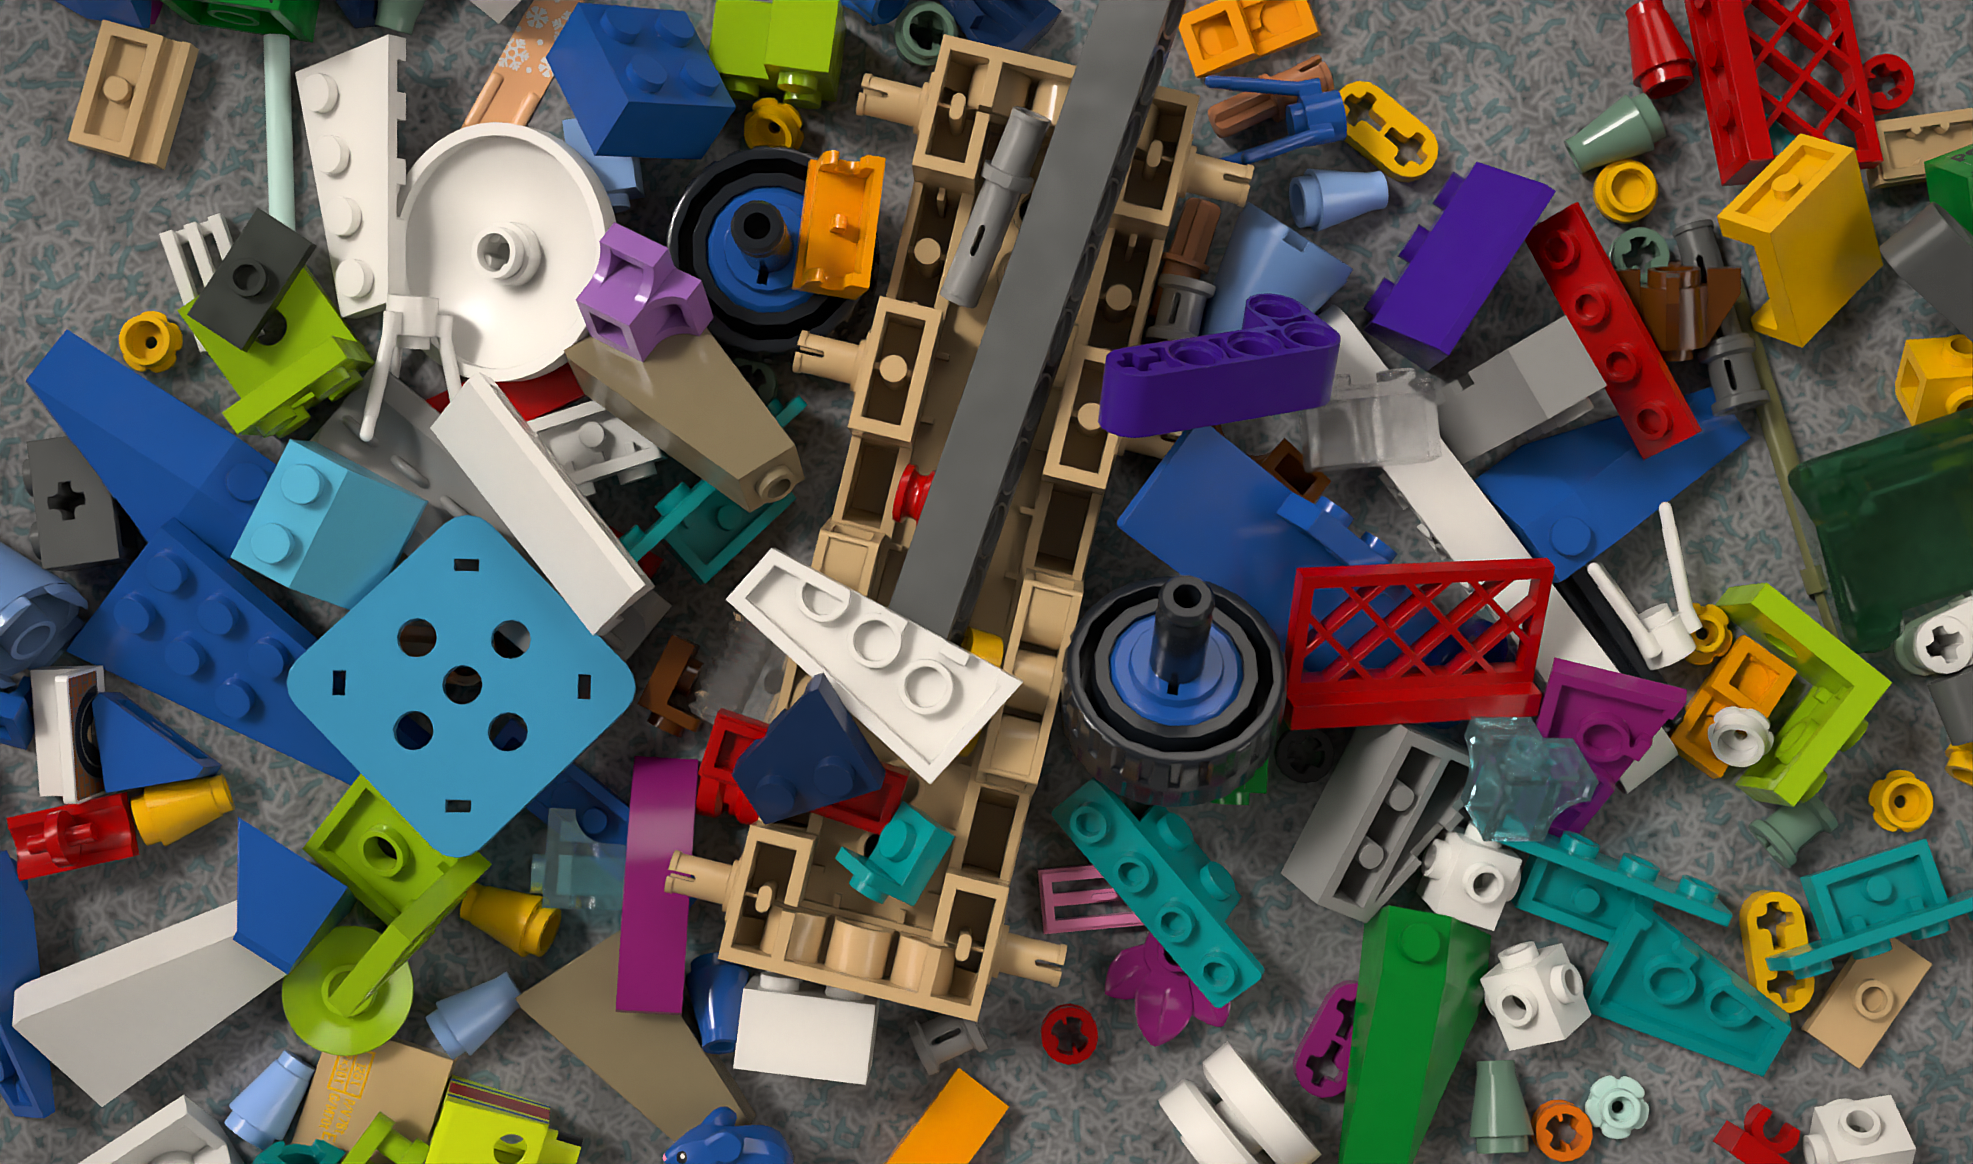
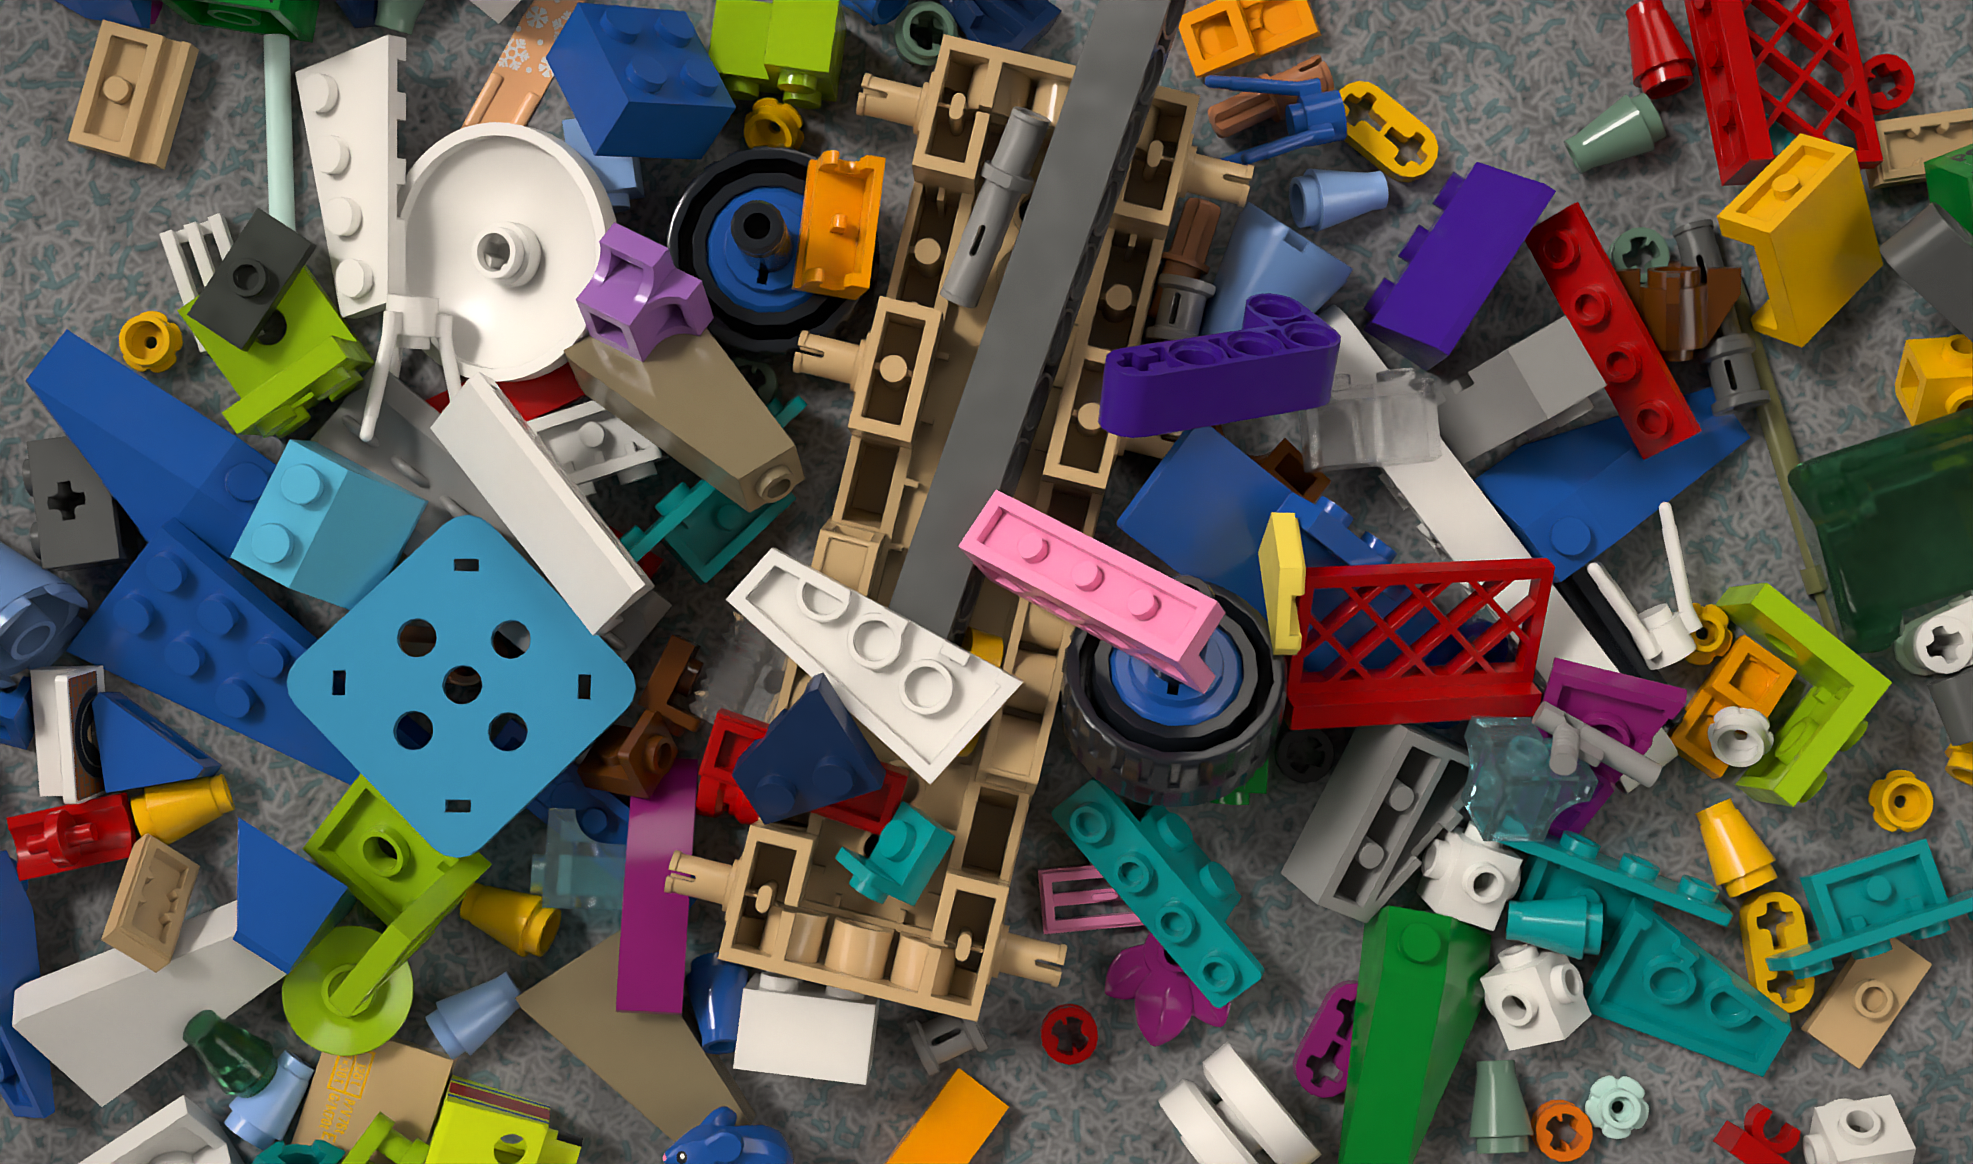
(151, 903): none -> tan plate
(233, 1056): none -> clear green cone
(630, 758): none -> reddish brown bracket
(911, 494): red bush -> none
(1095, 588): none -> bright pink fence
(1282, 579): none -> light yellow tile
(1557, 924): none -> teal cone
(1579, 740): none -> light grey hose
(1625, 191): yellow plate -> none
(1734, 849): none -> yellow cone
(1792, 829): sand green bush -> none

